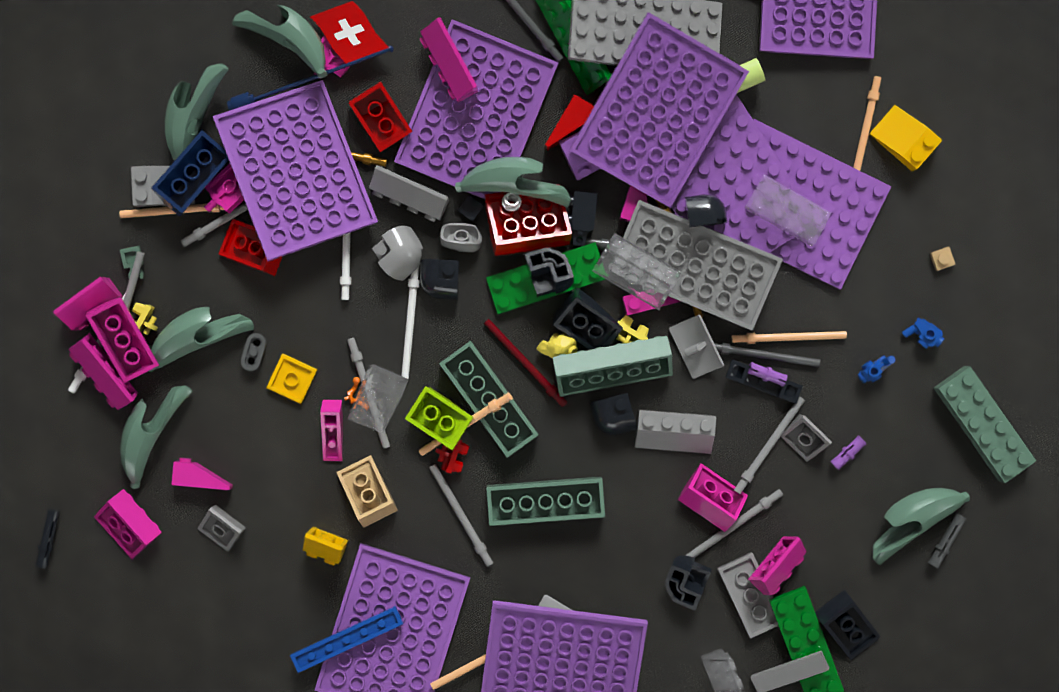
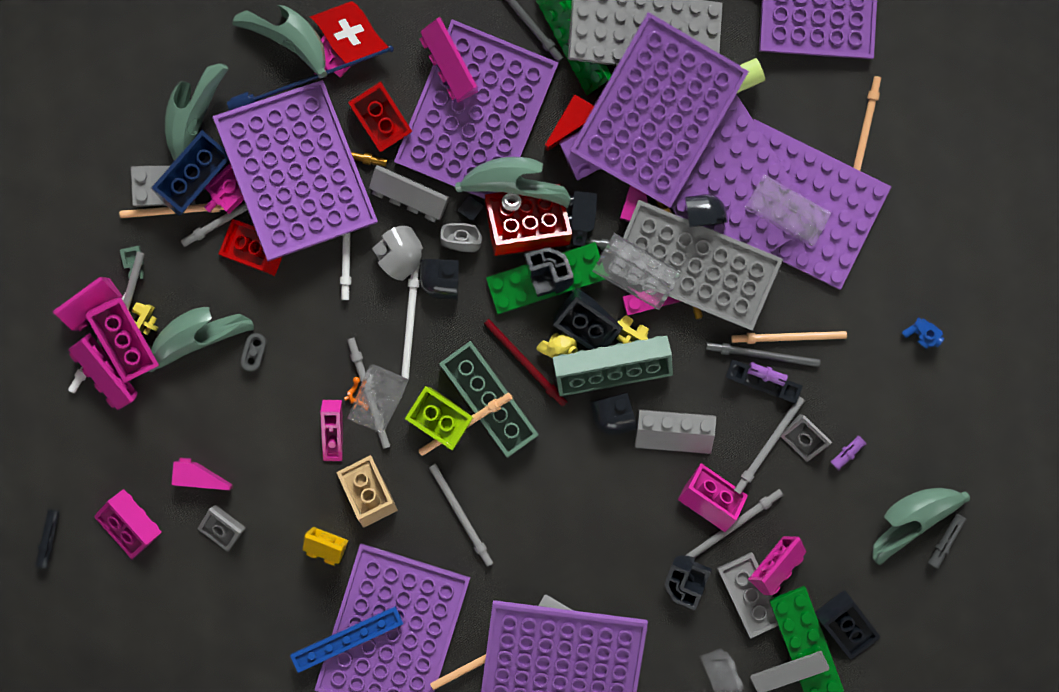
(140, 437): sand green piece -> none
(291, 378): yellow tile -> none
(449, 457): red hips -> none
(545, 501): sand green brick -> none
(696, 346): light grey shield -> none
(872, 370): blue piece -> none
(905, 137): yellow slope -> none
(942, 258): tan plate -> none
(984, 424): sand green brick -> none

